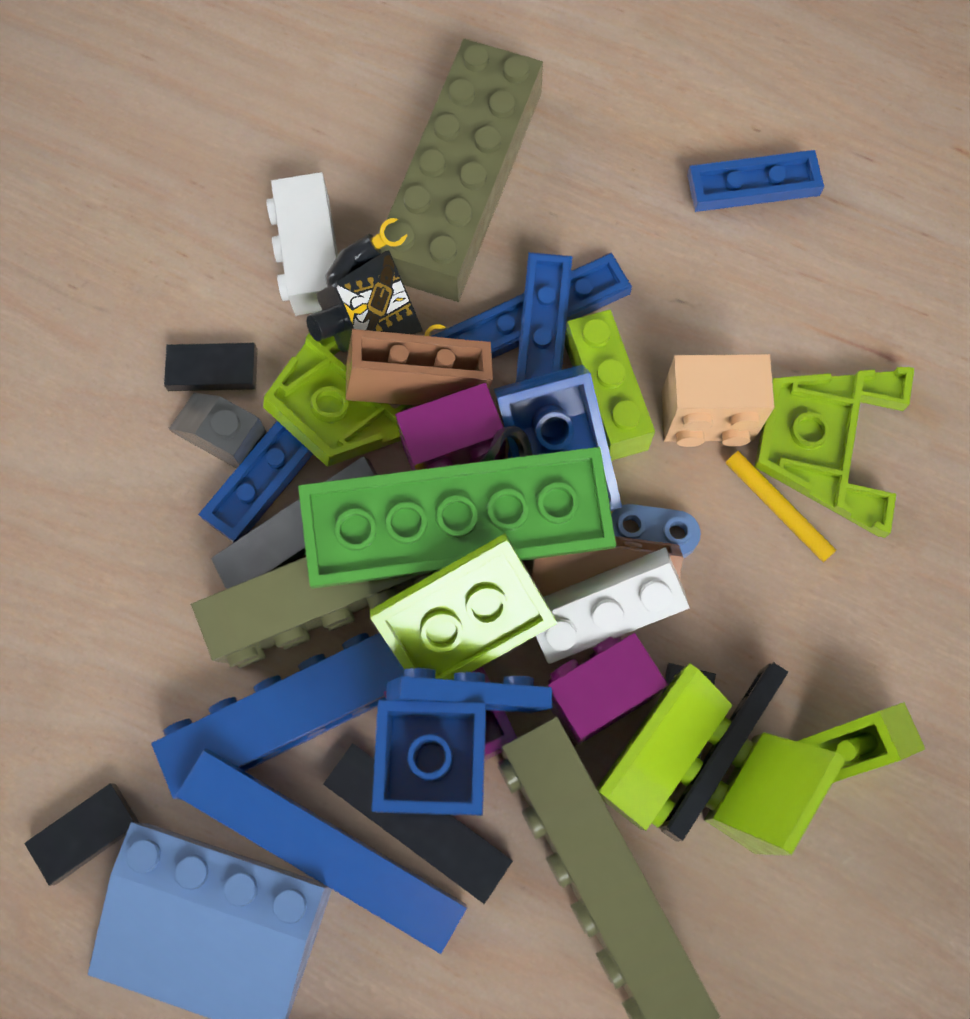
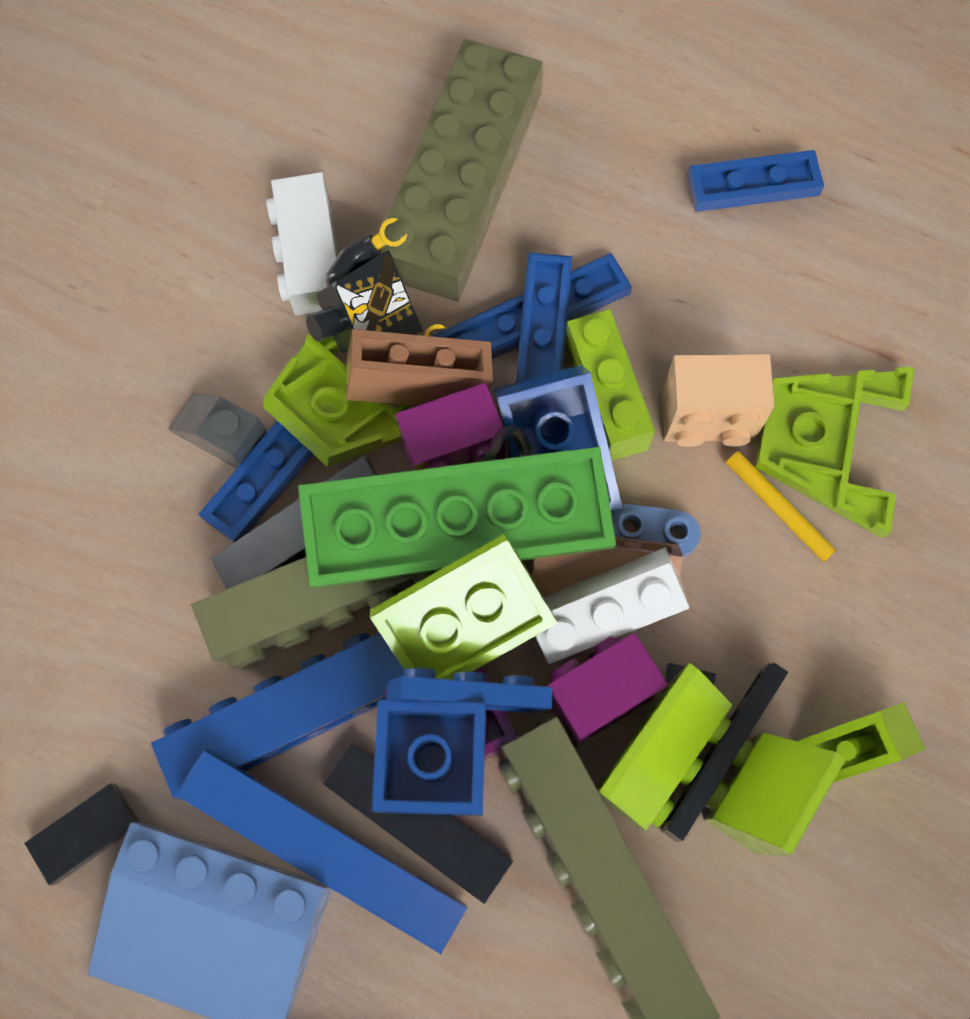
(210, 367): black tile -> none

